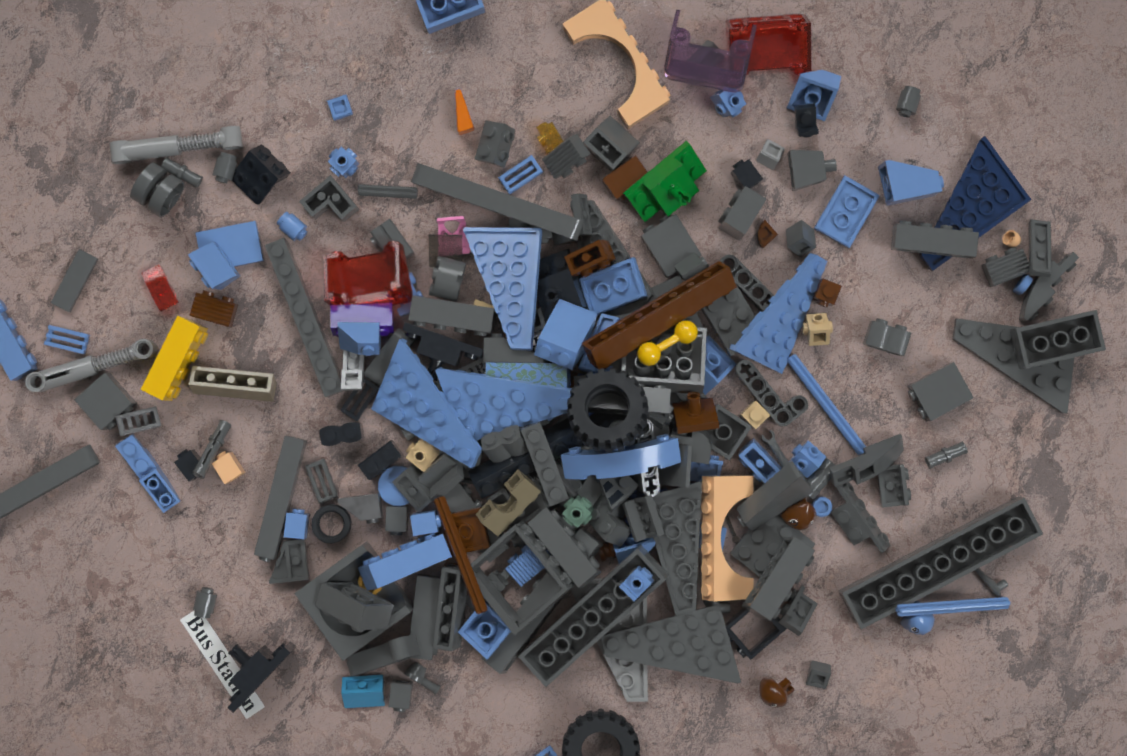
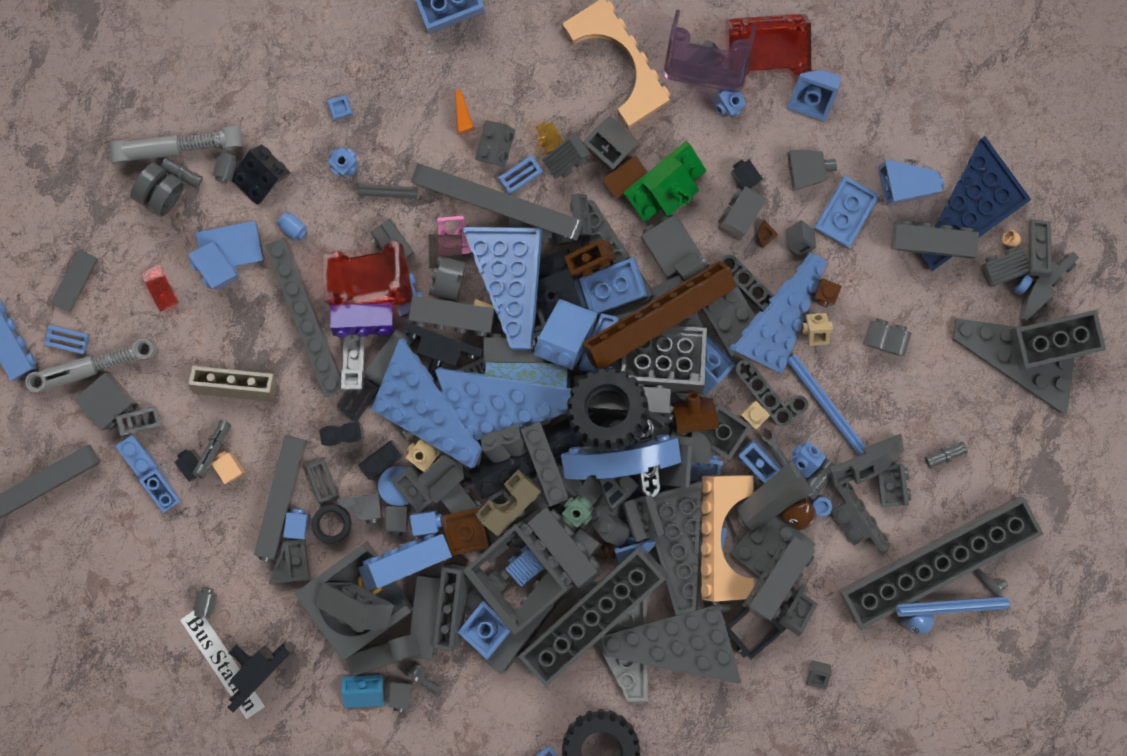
(174, 359): yellow brick -> none
(213, 309): reddish brown brick -> none
(329, 195): dark grey brick -> none
(360, 337): medium blue slope -> none
(460, 555): reddish brown axle -> none
(630, 588): medium blue brick -> none
(650, 353): yellow piece -> none
(770, 154): light grey slope -> none
(775, 693): reddish brown piece -> none
(806, 120): black bracket -> none
(908, 101): dark grey brick -> none
(939, 392): dark grey brick -> none

